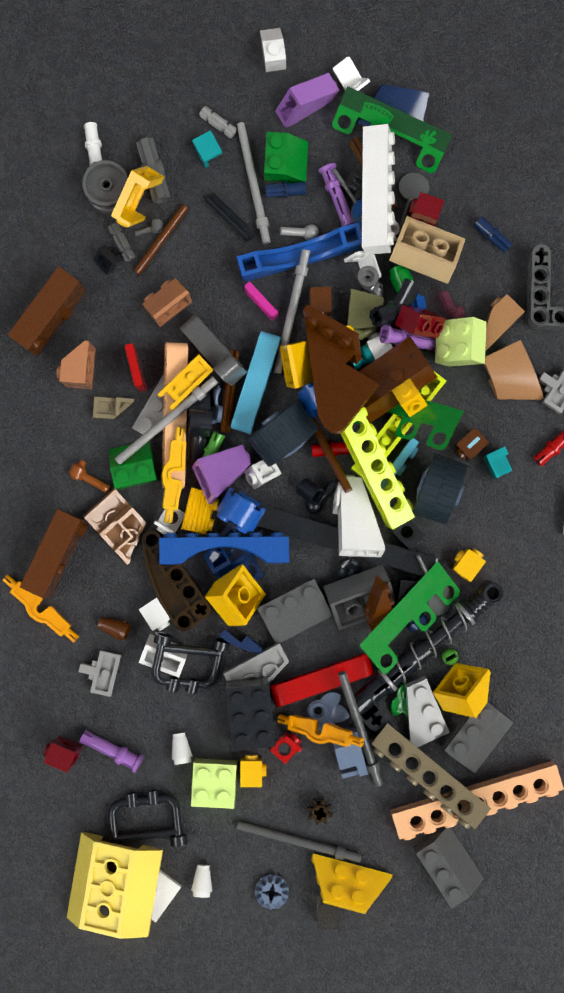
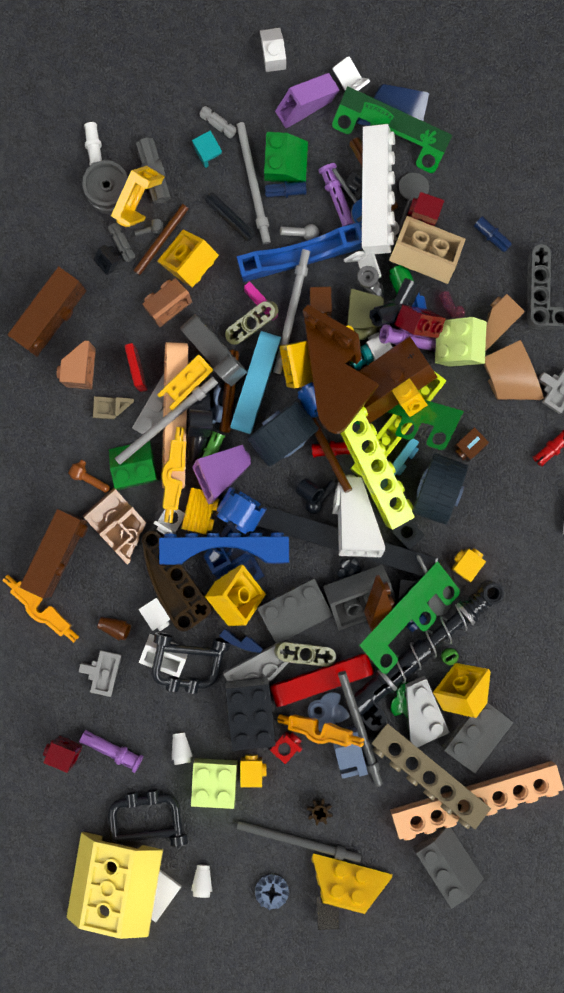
(188, 257): none -> yellow slope
(259, 324): none -> olive beam
(260, 473): white bracket -> none
(310, 661): none -> olive beam
(497, 463): teal panel -> none

